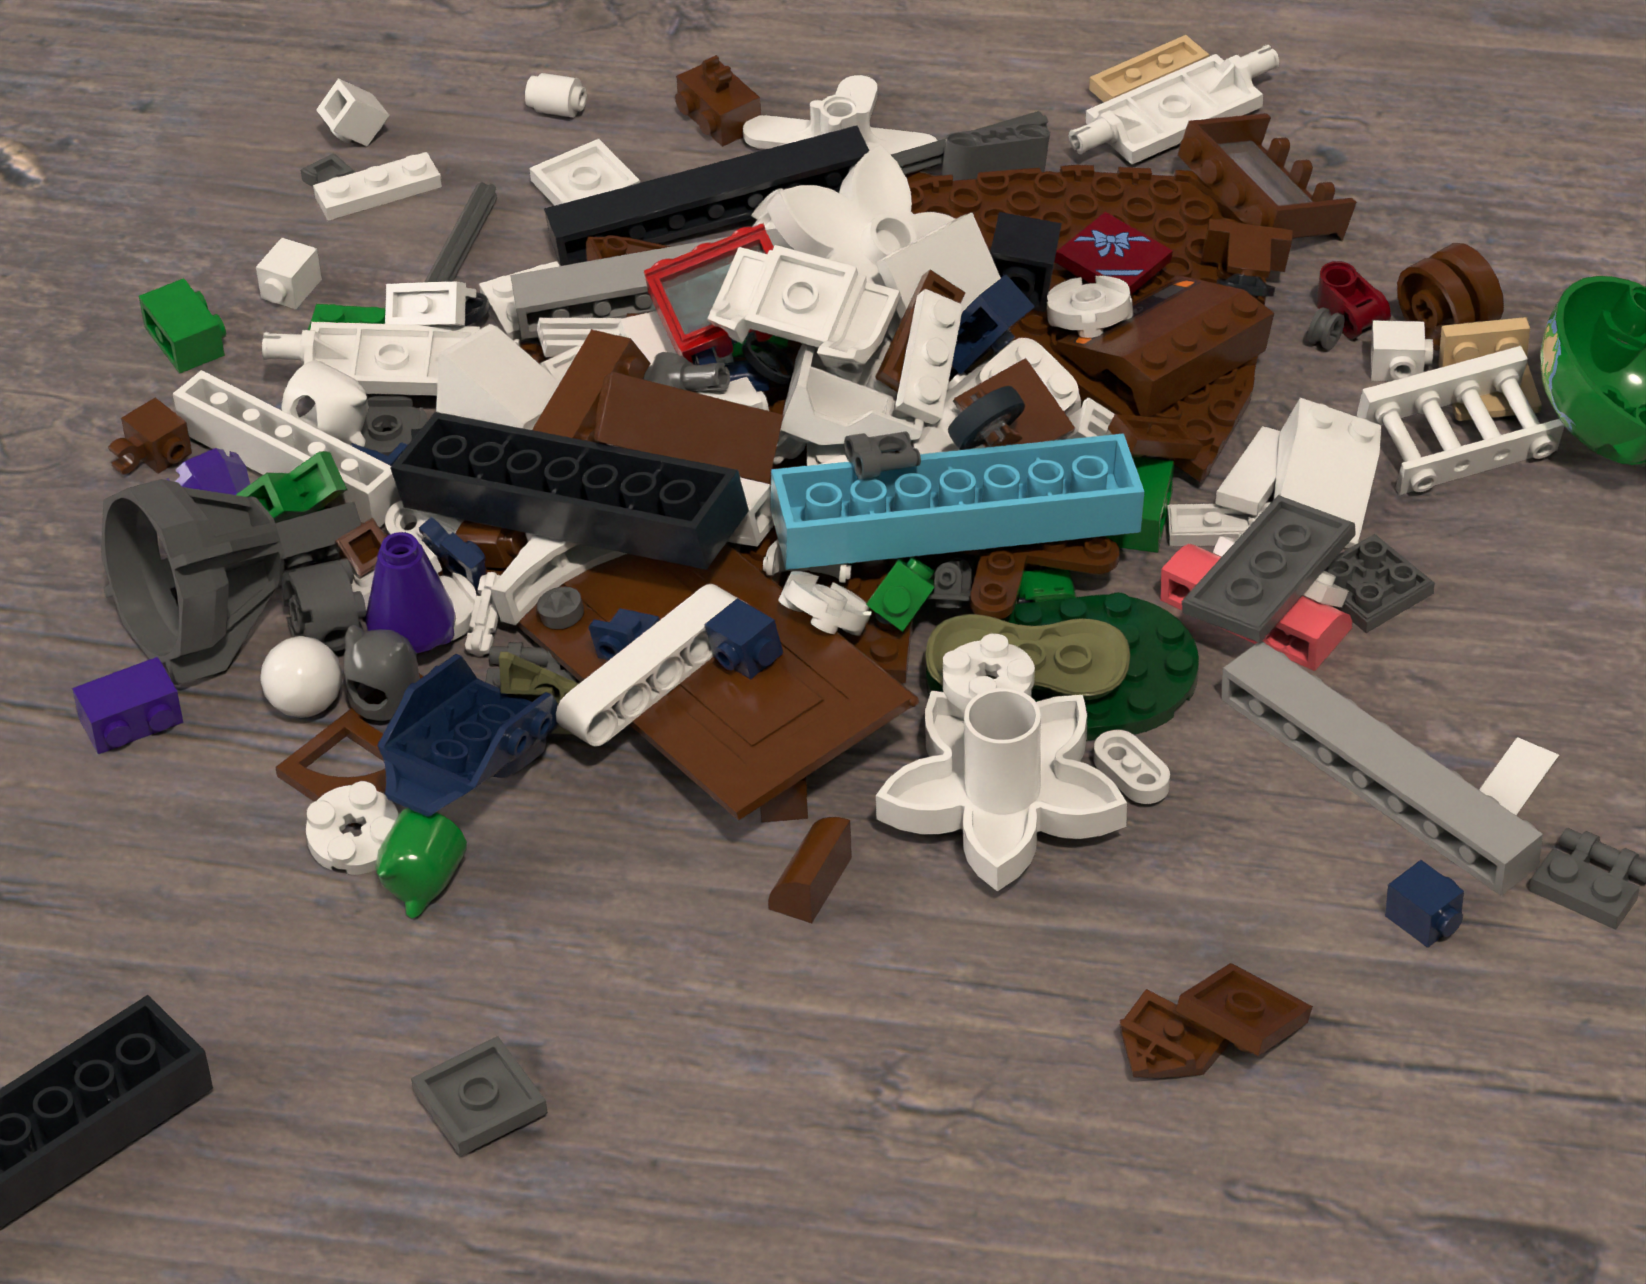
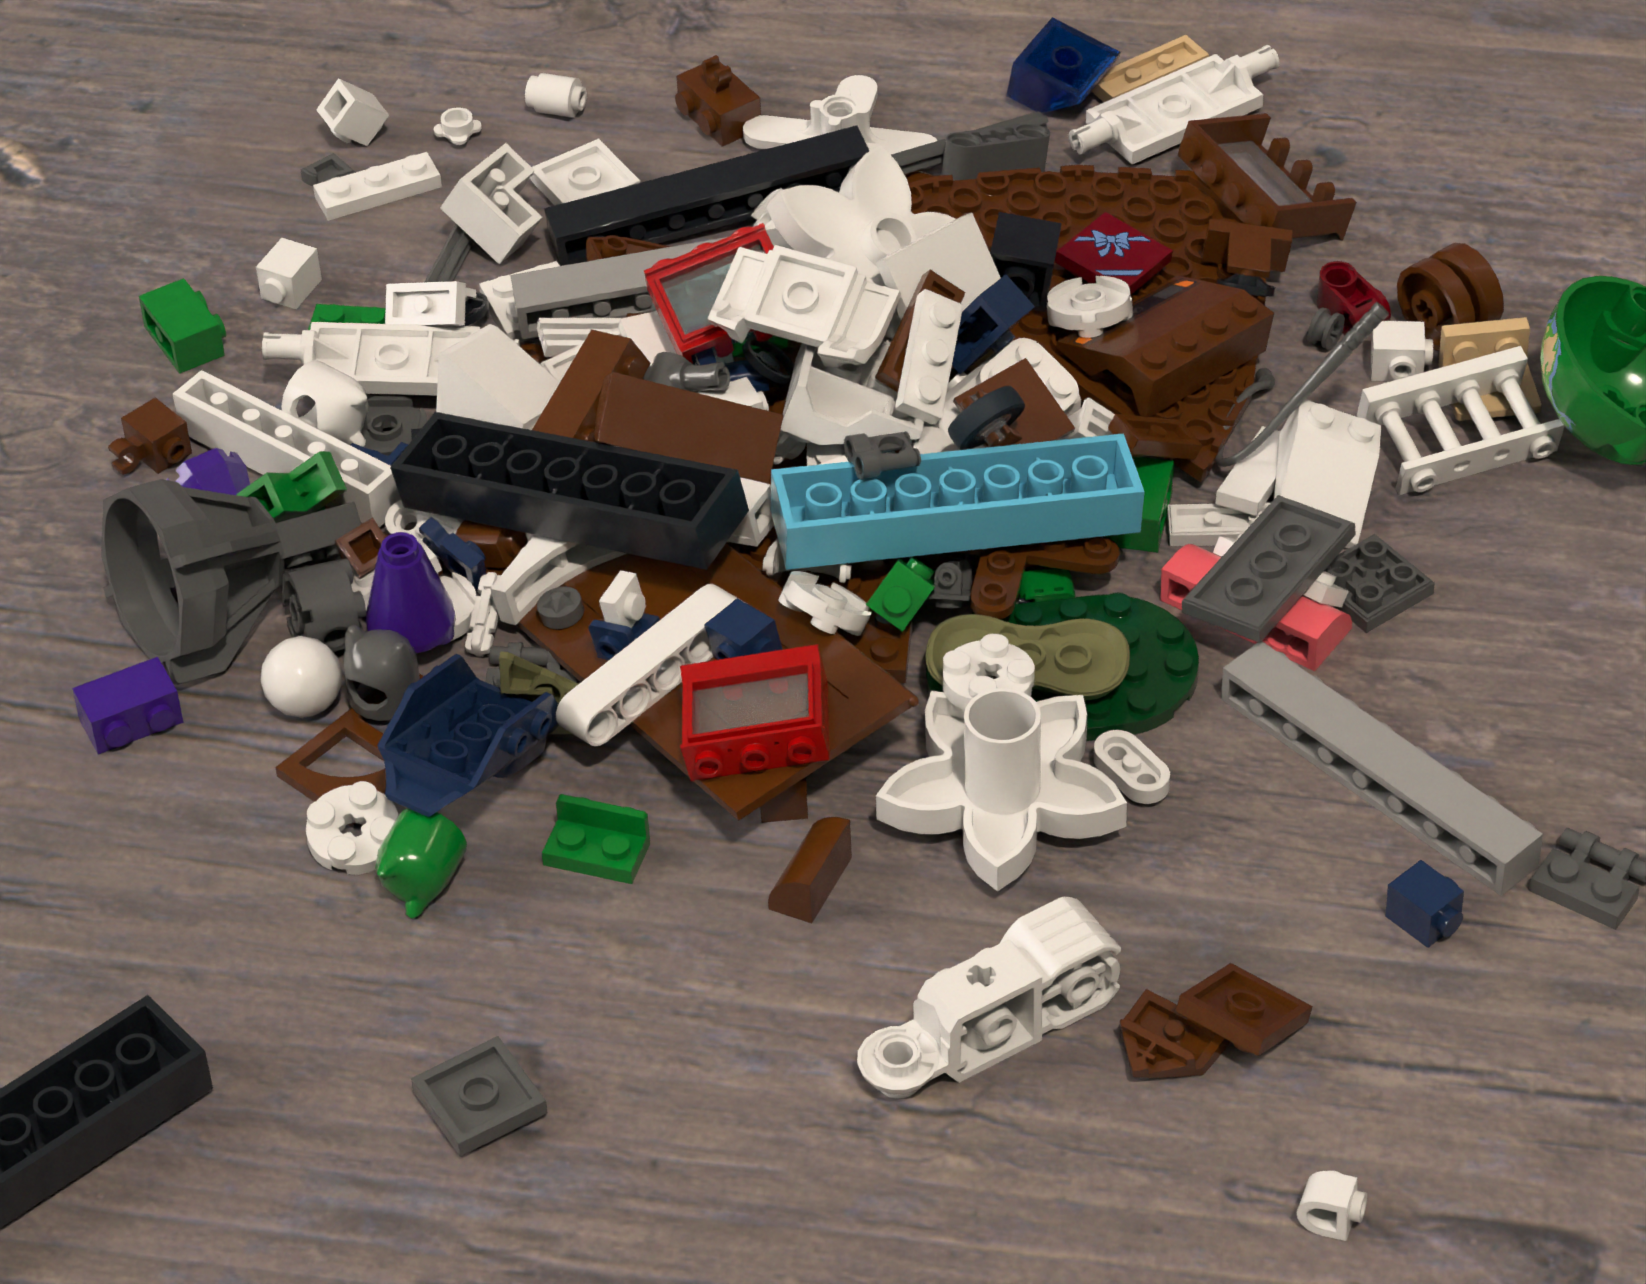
(457, 126): none -> white plate
(490, 206): none -> white brick
(597, 839): none -> green bracket
(623, 600): none -> white plate
(754, 712): none -> red window
(999, 1002): none -> white brick
(1059, 68): none -> clear blue slope
(1331, 1204): none -> white plate
(1332, 361): none -> dark grey piece
(1518, 774): white sticker -> none

